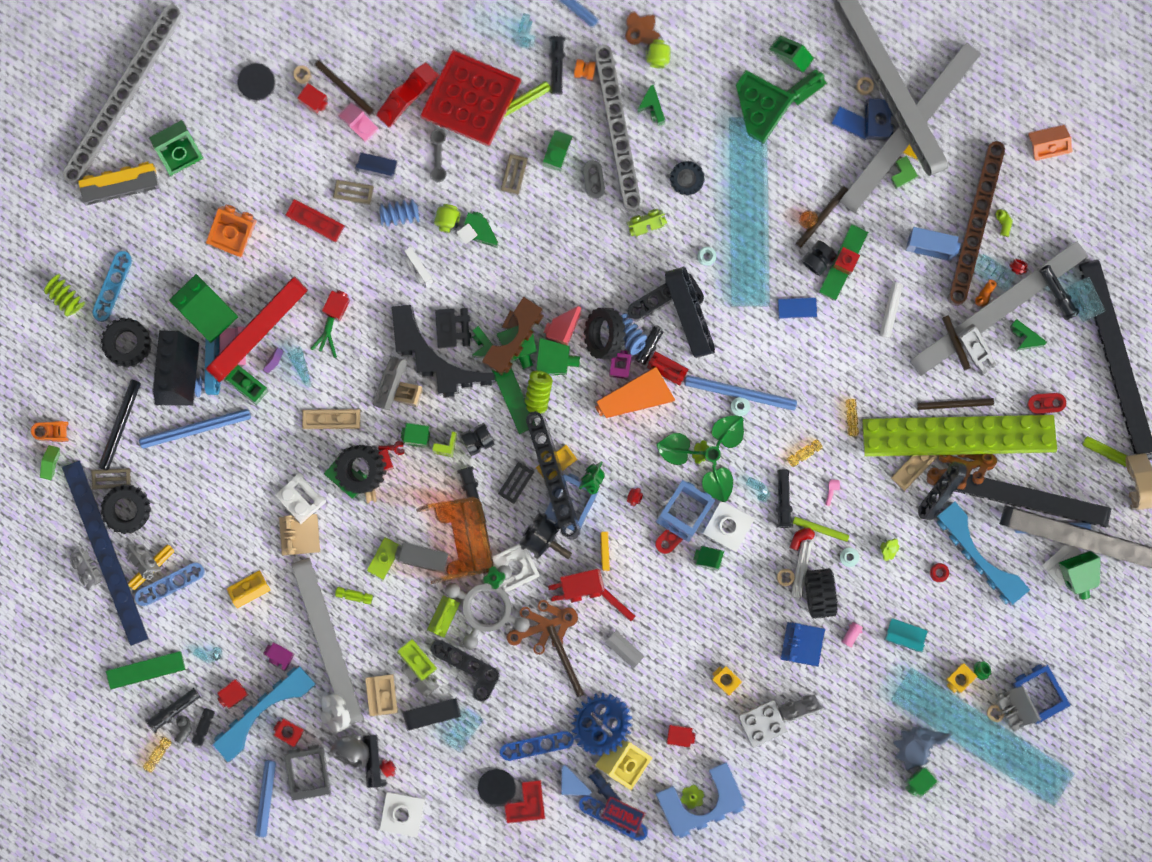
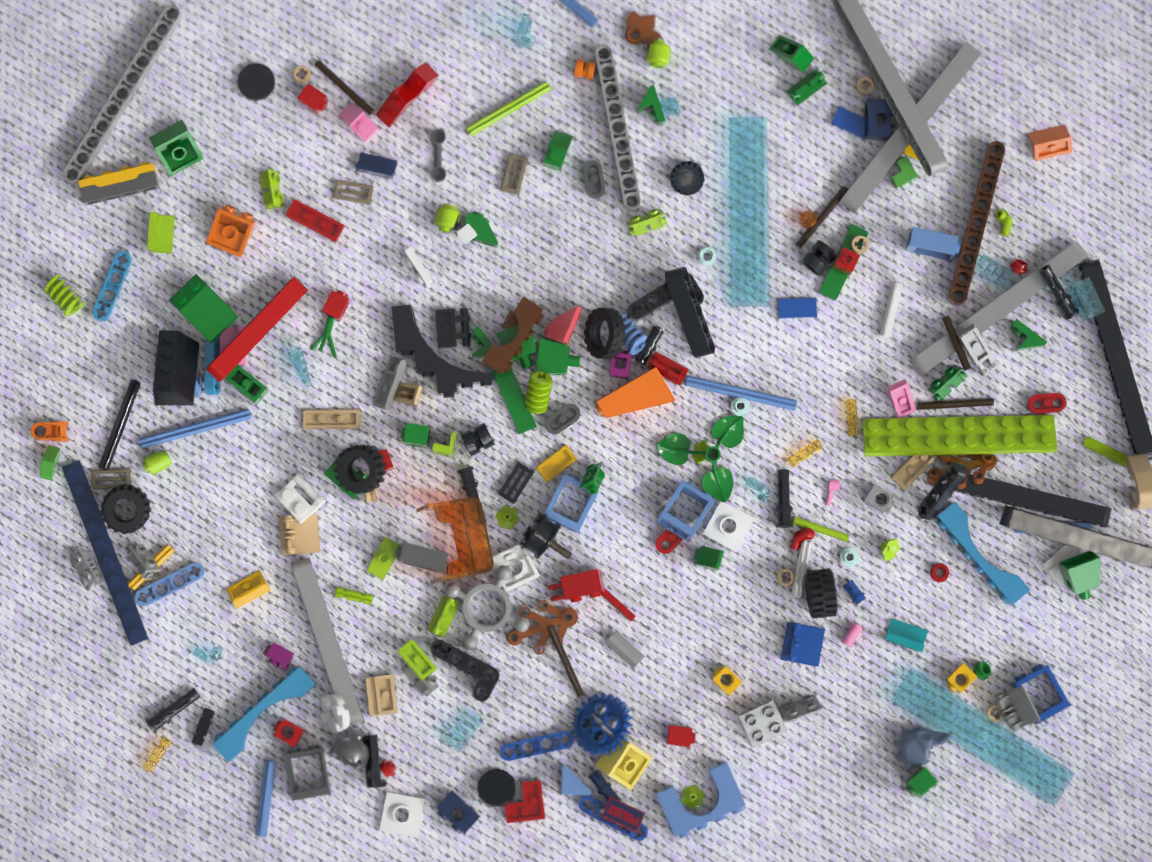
(137, 354): black tyre -> none
(145, 670): green tile -> none
(157, 462): none -> lime brick
(160, 233): none -> lime panel
(184, 727): dark grey arm -> none
(232, 694): red brick -> none
(270, 180): none -> lime hinge
(273, 361): medium lavender tile -> none
(394, 447): red hand -> none
(399, 213): medium blue piece -> none
(431, 714): black beam -> none
(468, 818): none -> dark blue brick
(471, 98): red plate -> none
(489, 577): green plate -> none
(511, 521): none -> lime plant
(548, 467): black beam -> none
(557, 63): black pin -> none
(562, 419): none -> dark grey plate
(604, 551): yellow tile -> none
(634, 496): red plate -> none
(671, 102): none -> clear light blue plate
(761, 105): green plate -> none
(855, 592): none -> blue pin
(863, 249): none -> tan bush
(877, 490): none -> light grey brick
(901, 398): none -> bright pink slope
(953, 376): none -> green hinge
(984, 295): orange arm -> none

